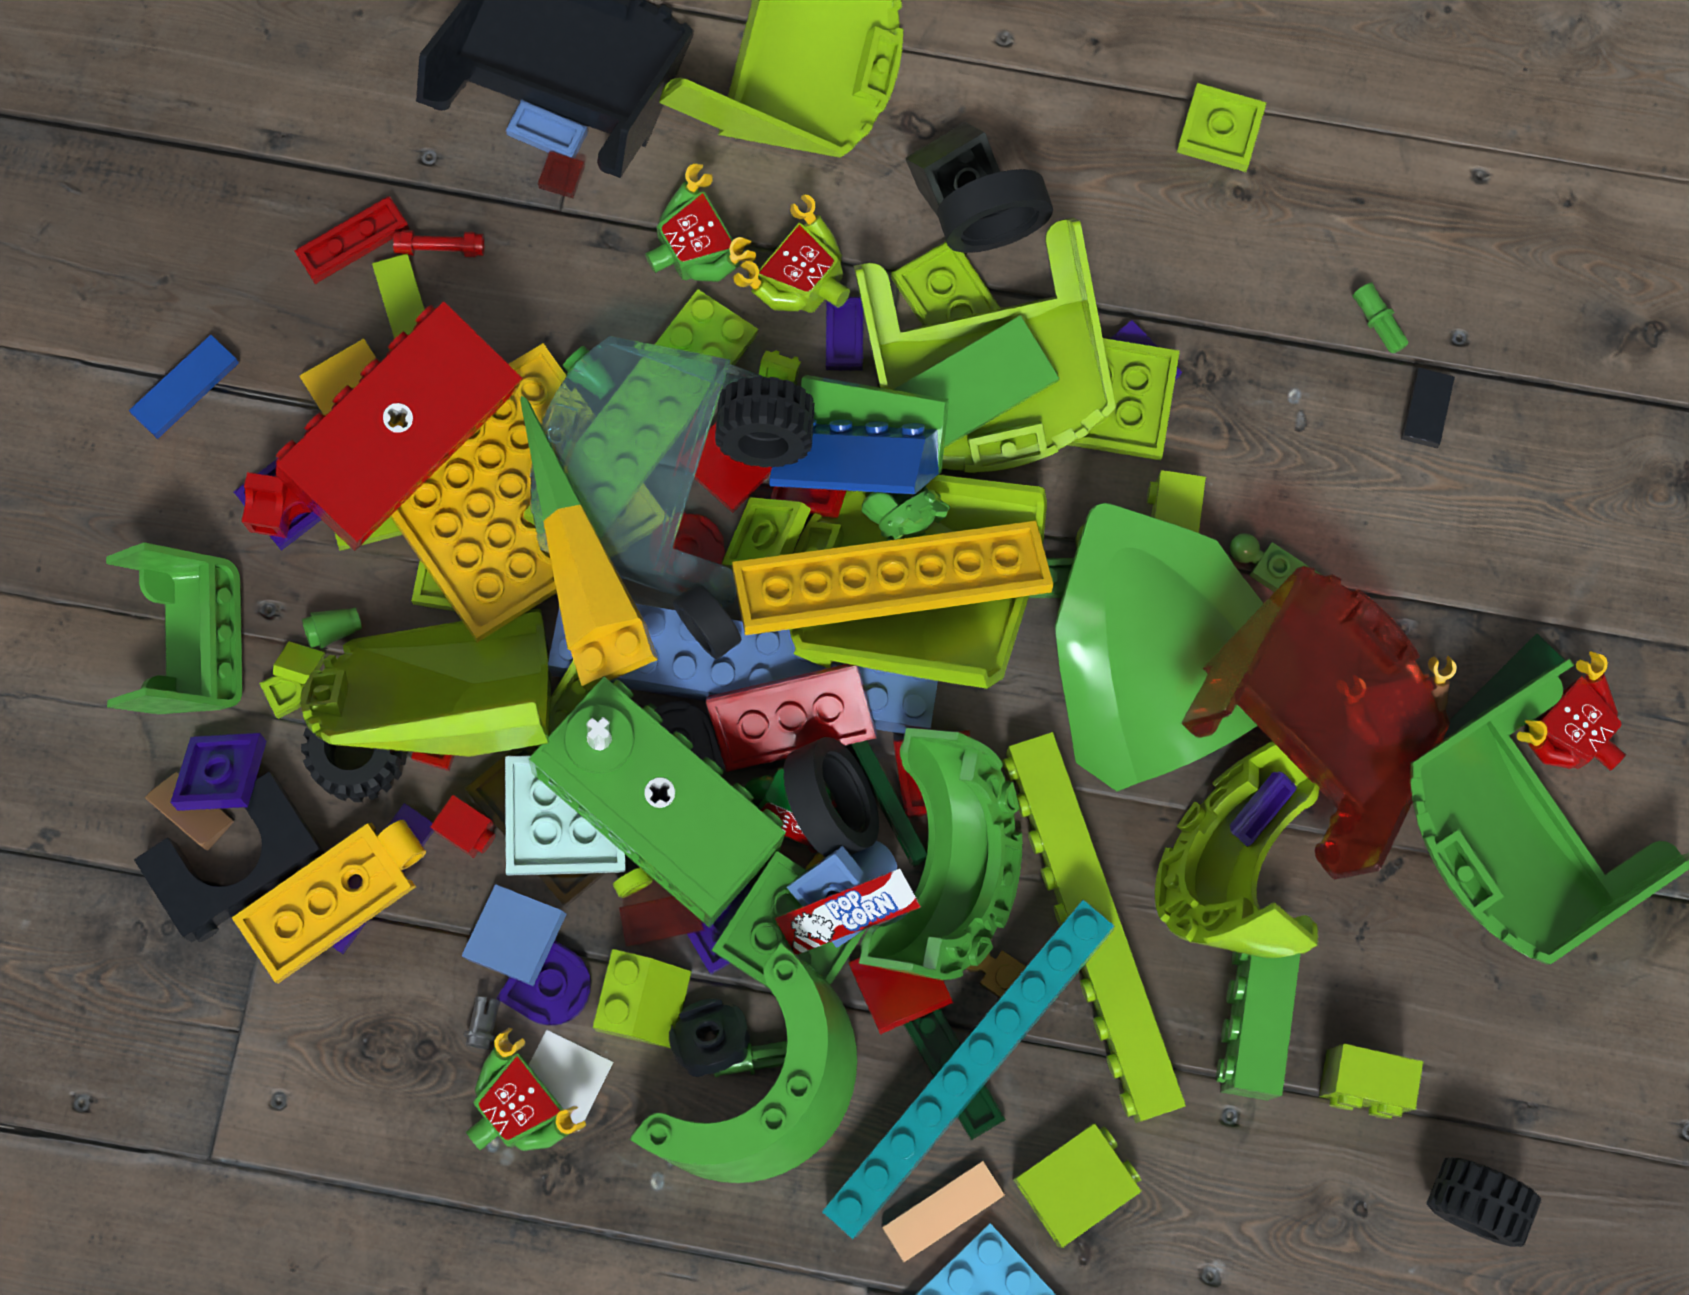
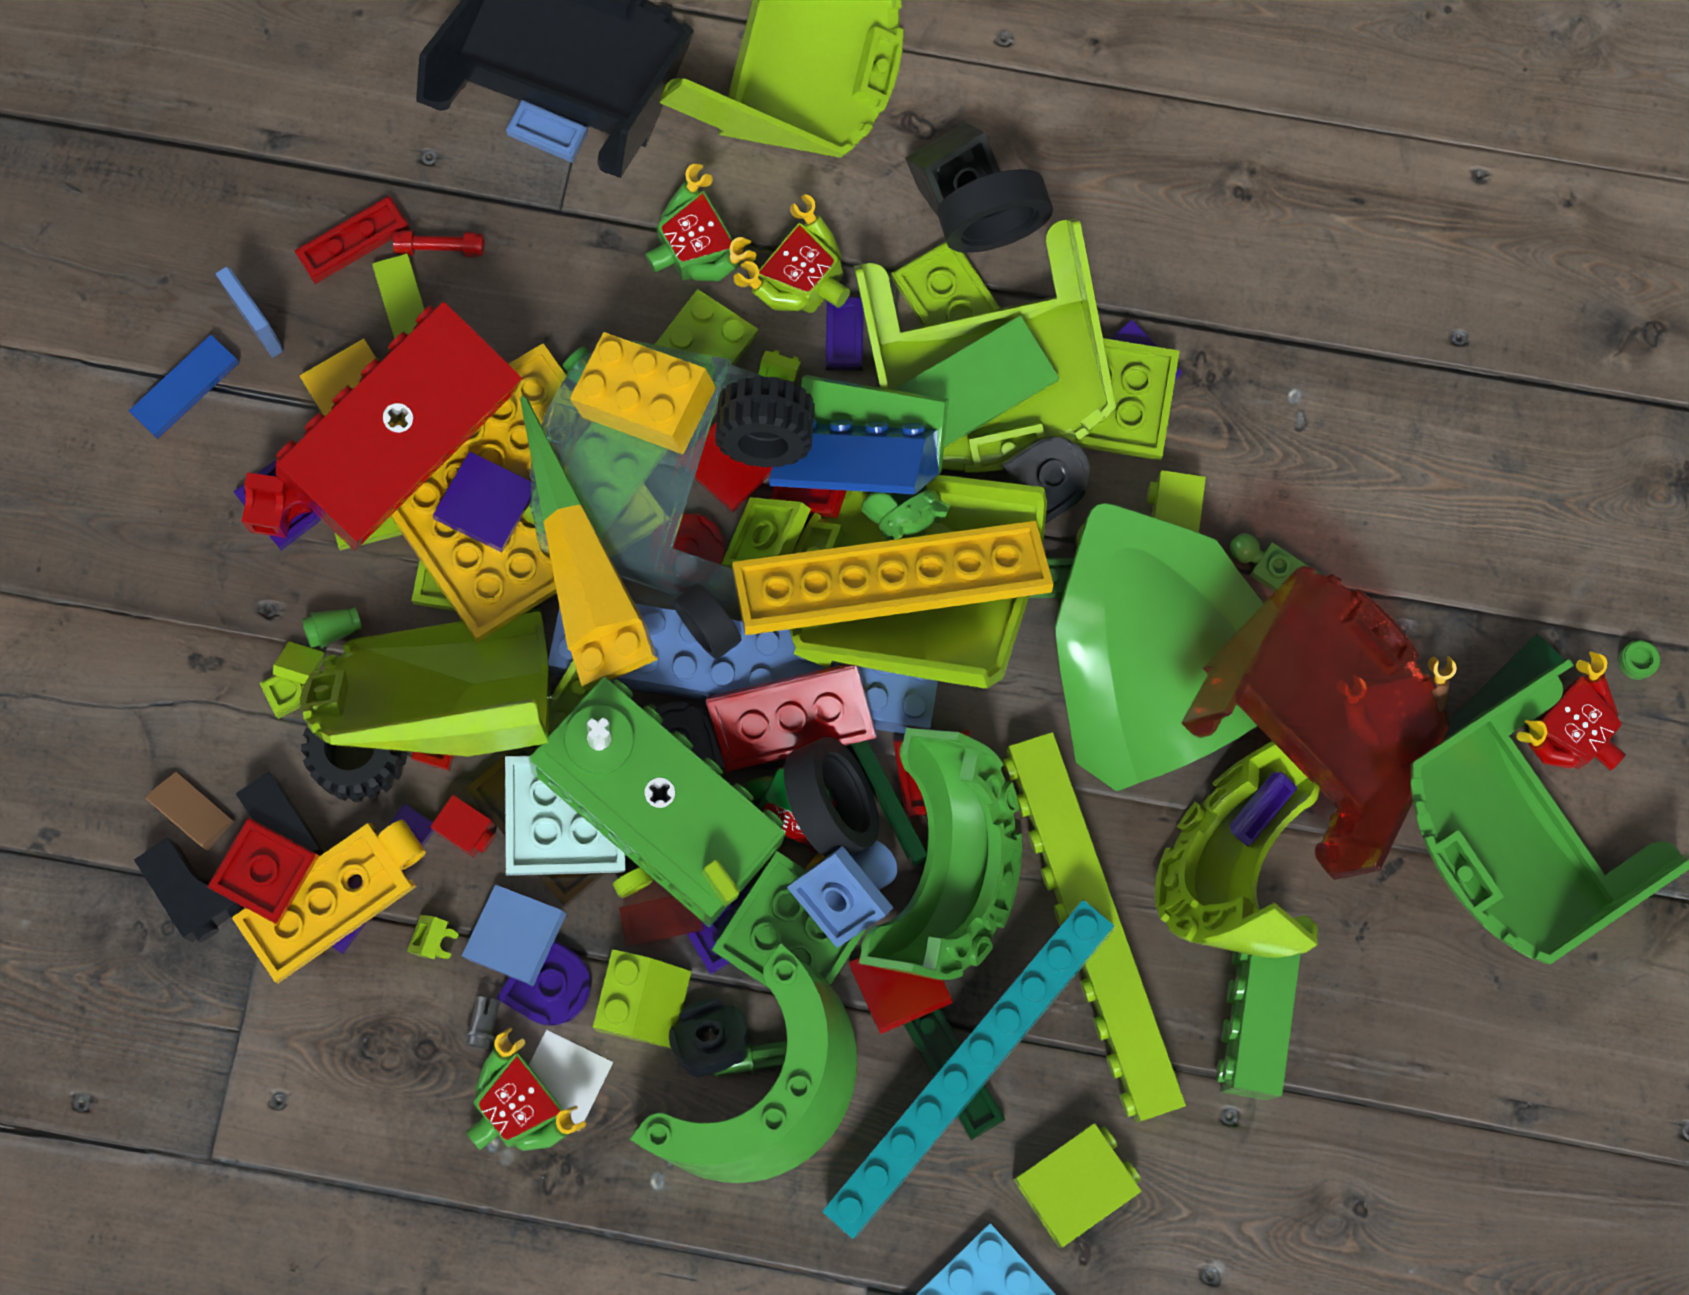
(200, 630): bright green windscreen -> none
(218, 771): dark purple tile -> none
(250, 311): none -> medium blue tile
(263, 871): none -> red tile
(428, 937): none -> lime tile
(484, 502): none -> dark purple tile
(561, 174): clear red tile -> none
(643, 392): none -> yellow brick
(720, 882): none -> lime tile
(848, 912): sticker -> none
(943, 1211): light nougat tile -> none
(998, 972): pearl gold plate -> none
(1055, 466): none -> black tile
(1221, 127): lime plate -> none
(1370, 1080): lime brick -> none
(1380, 318): bright green axle -> none
(1428, 408): black tile -> none
(1484, 1201): black tyre -> none
(1639, 659): none -> bright green tile

